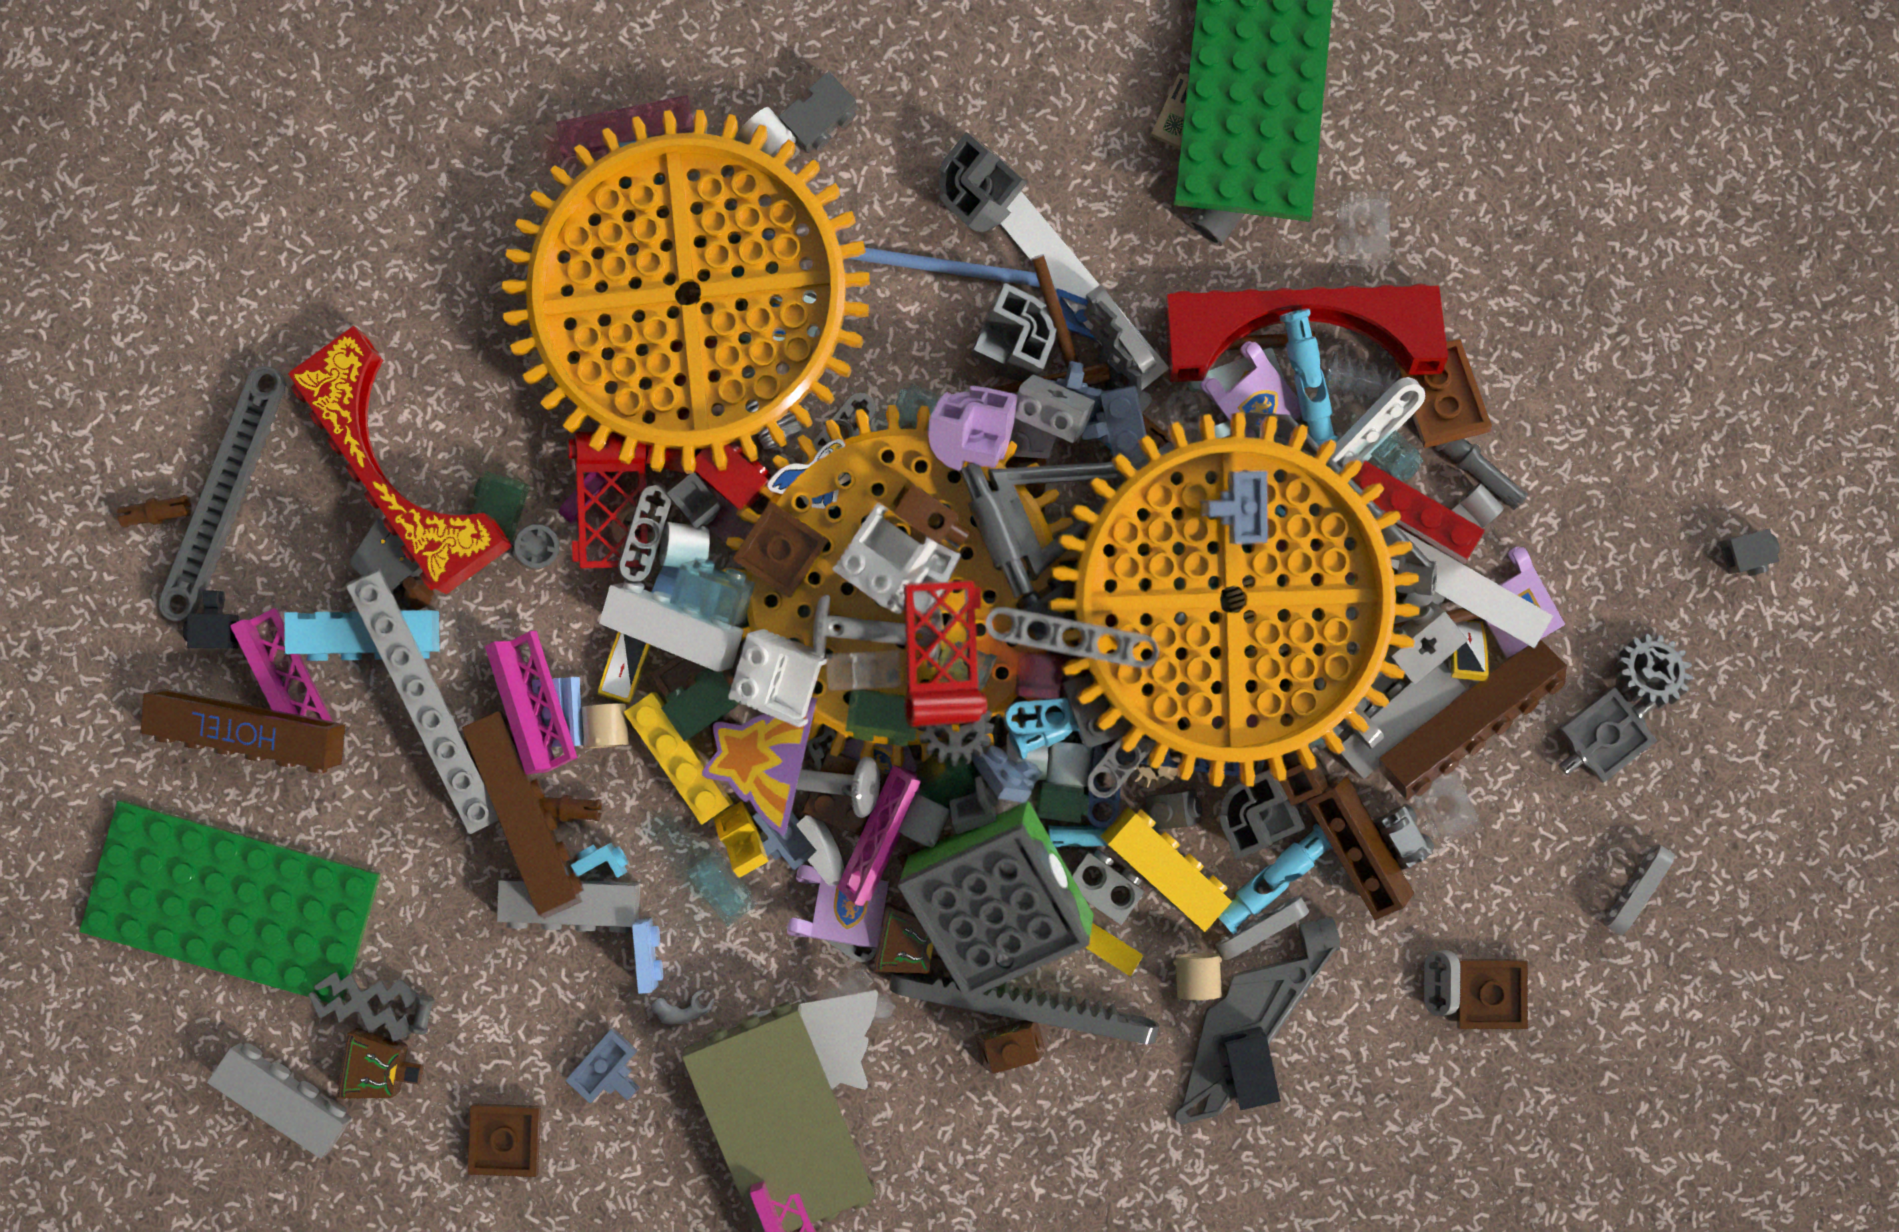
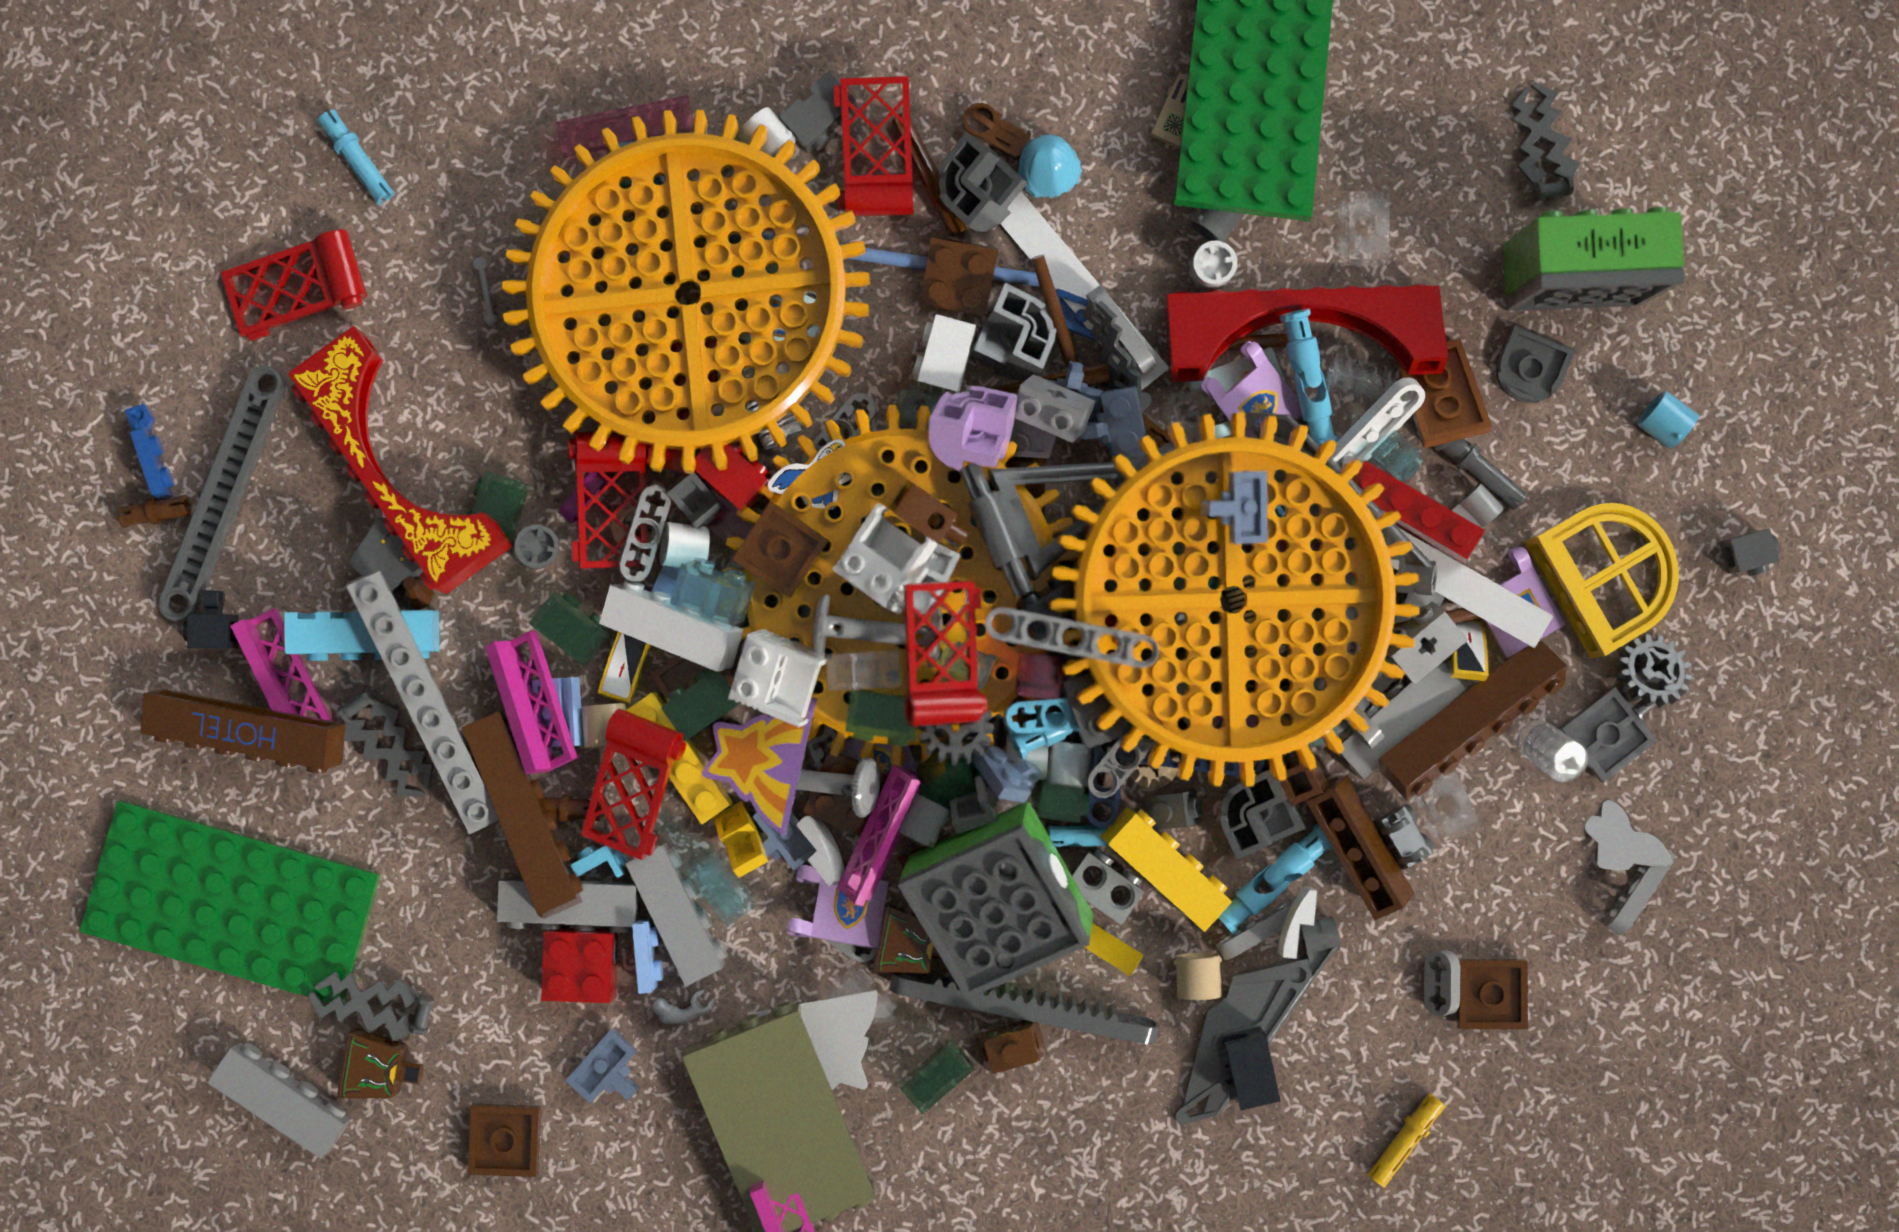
(148, 451): none -> blue hinge
(337, 275): none -> red piece
(347, 145): none -> medium azure pin
(393, 755): none -> dark grey piece
(480, 265): none -> light grey hinge
(571, 627): none -> clear green brick
(579, 966): none -> red brick
(639, 741): none -> red piece
(677, 914): none -> light grey brick
(882, 193): none -> red piece
(930, 178): none -> reddish brown axle
(937, 1075): none -> clear green brick
(946, 355): none -> white brick
(958, 276): none -> reddish brown plate
(1001, 134): none -> reddish brown piece
(1049, 166): none -> medium azure hair
(1213, 265): none -> white piece
(1300, 912): none -> white slope
(1410, 1135): none -> yellow pin
(1531, 365): none -> dark grey tile
(1543, 130): none -> dark grey piece
(1552, 750): none -> clear piece
(1575, 593): none -> yellow window
(1593, 259): none -> bright green piece
(1620, 845): none -> white sticker
(1667, 419): none -> medium azure piece

